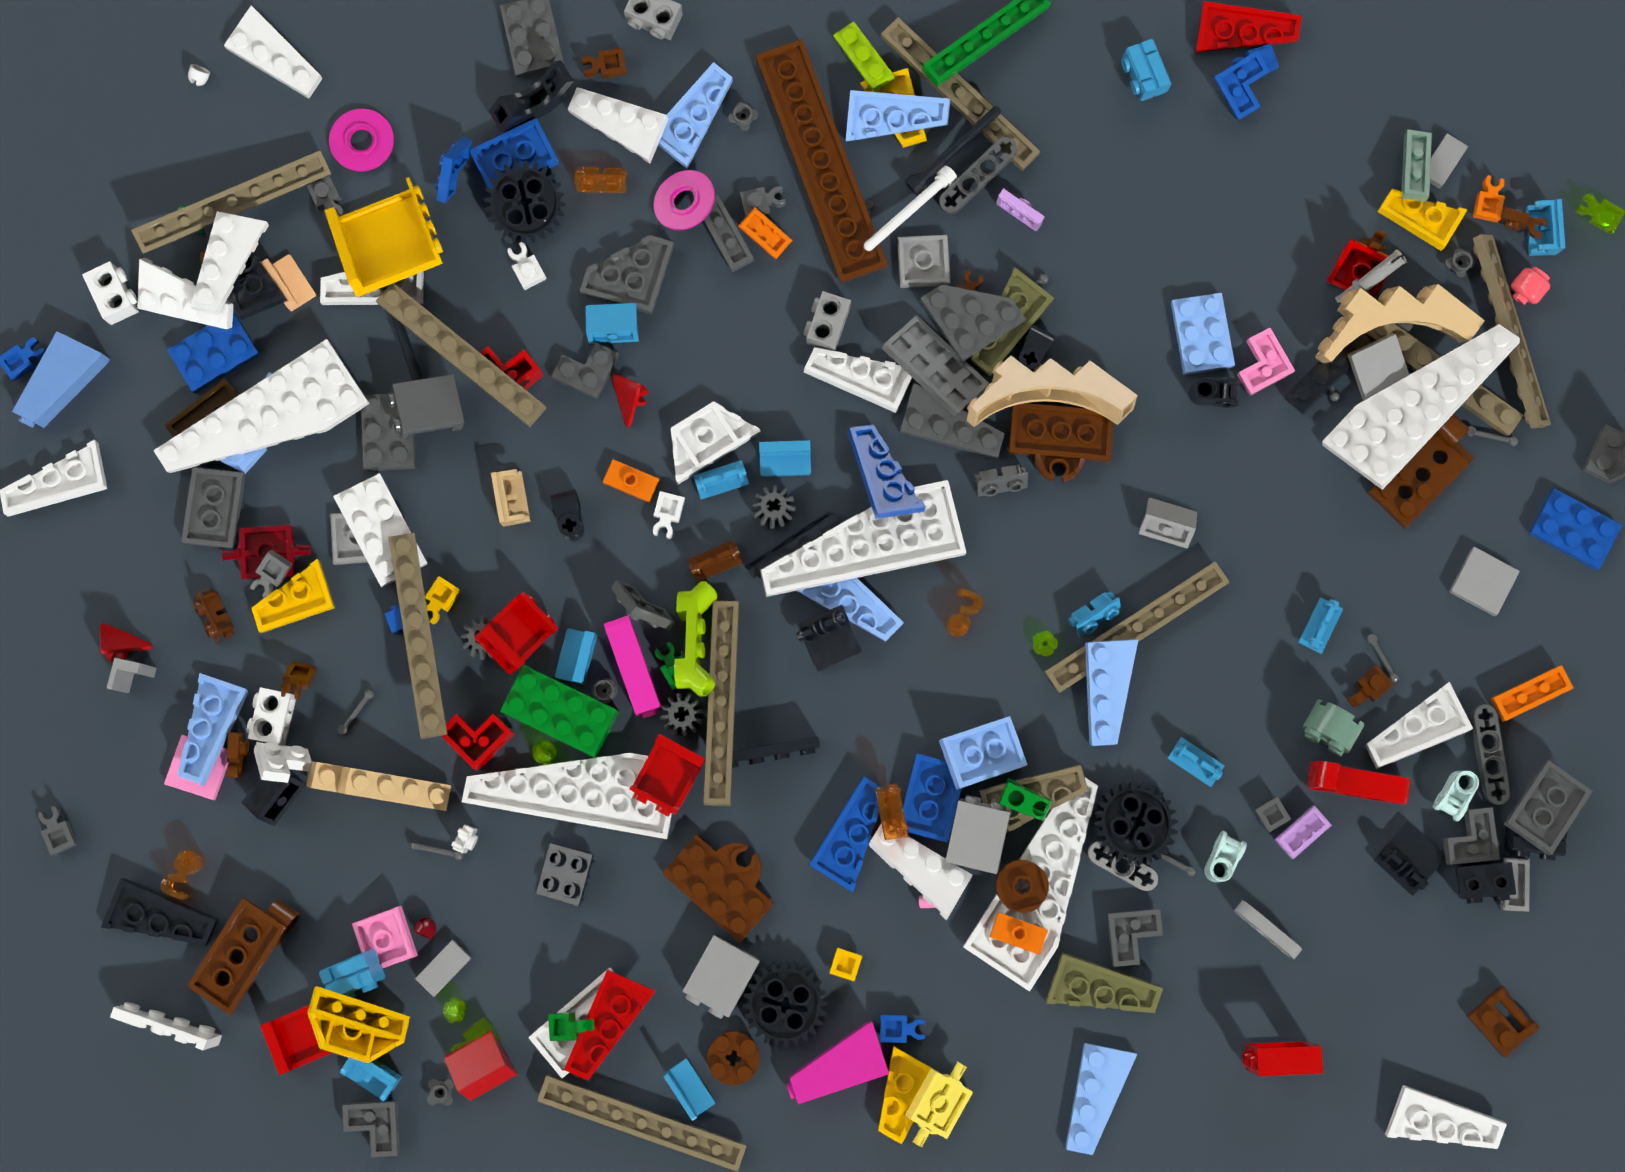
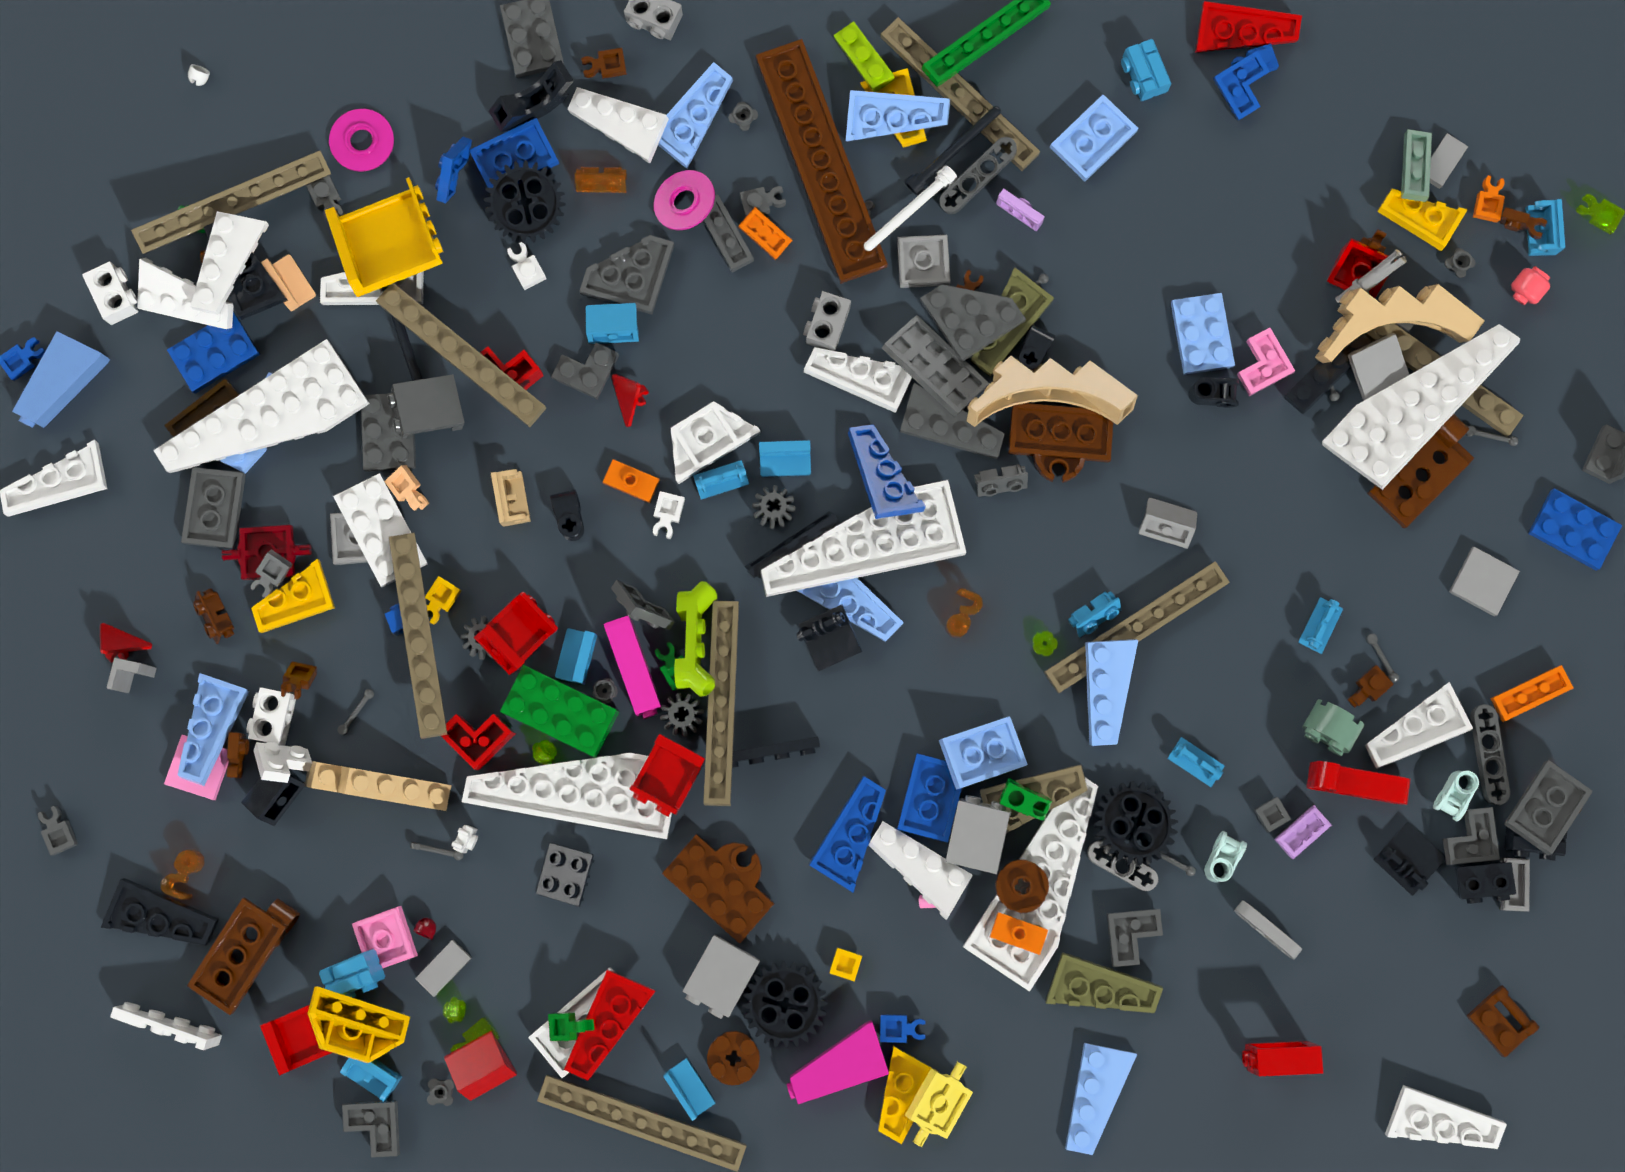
(268, 51): white wing -> none
(404, 486): none -> light nougat plate
(715, 561): reddish brown hinge -> none
(891, 812): clear orange hinge -> none
(1094, 137): none -> light blue plate
(1506, 315): dark tan plate -> none

